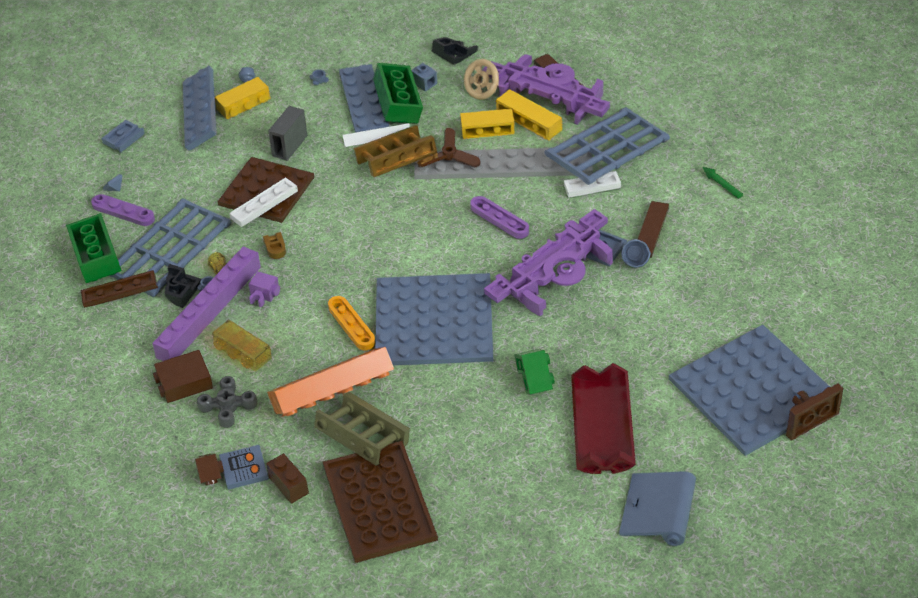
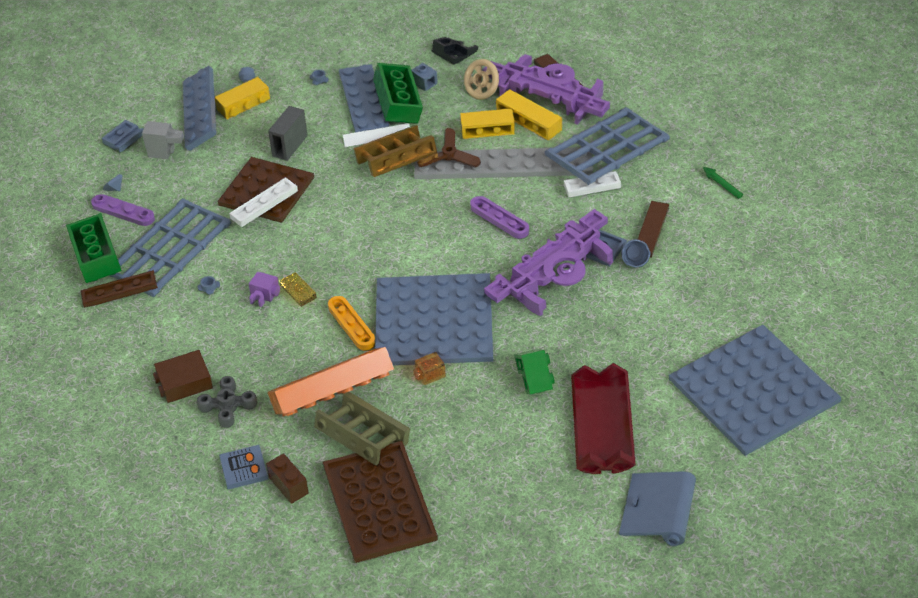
(160, 139): none -> light grey hinge
(180, 286): black slope -> none
(207, 305): medium lavender brick -> none
(209, 468): reddish brown brick -> none
(216, 262): clear yellow cone -> none
(241, 345): clear yellow brick -> none
(275, 245): pearl gold plate -> none
(298, 289): none -> clear yellow plate
(429, 368): none -> clear orange brick
(813, 410): reddish brown plate -> none

